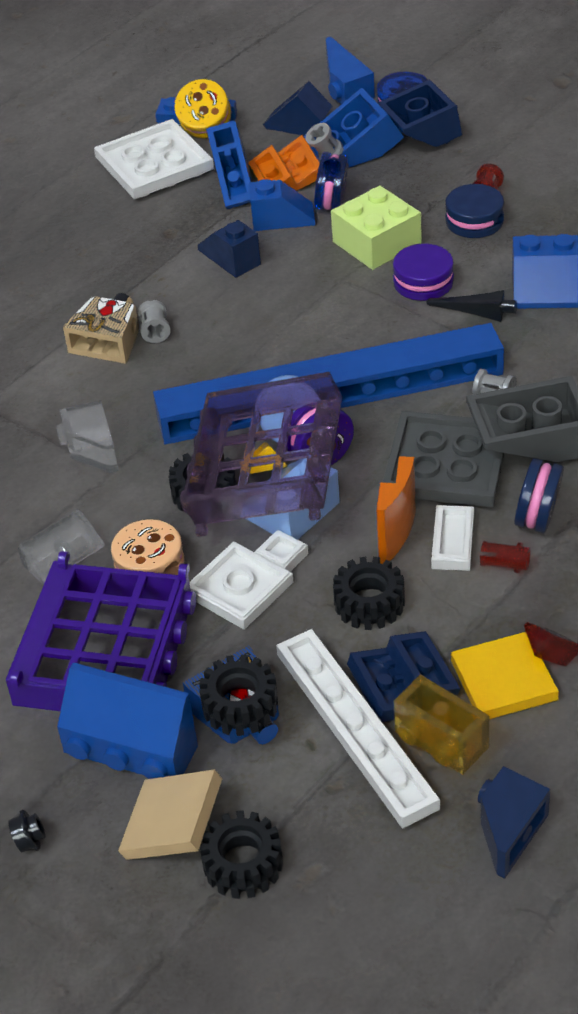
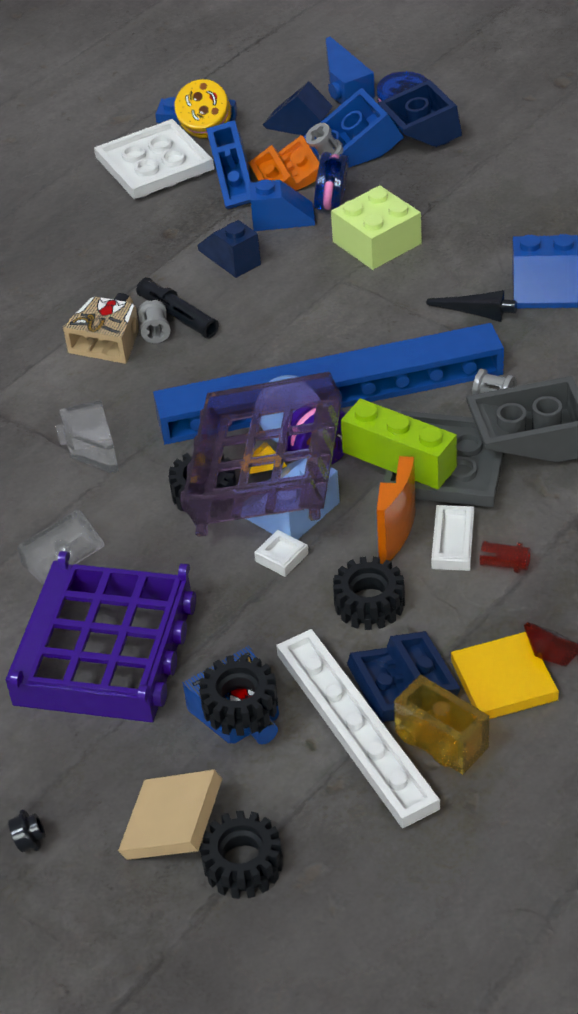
(126, 723): blue slope -> none
(148, 547): light nougat head -> none
(178, 307): none -> black pin
(240, 585): white tile -> none
(384, 435): none -> lime brick
(423, 272): dark purple head -> none
(474, 210): dark blue head -> none
(486, 173): clear red bush -> none
(511, 816): dark blue slope -> none
(538, 495): dark blue head -> none

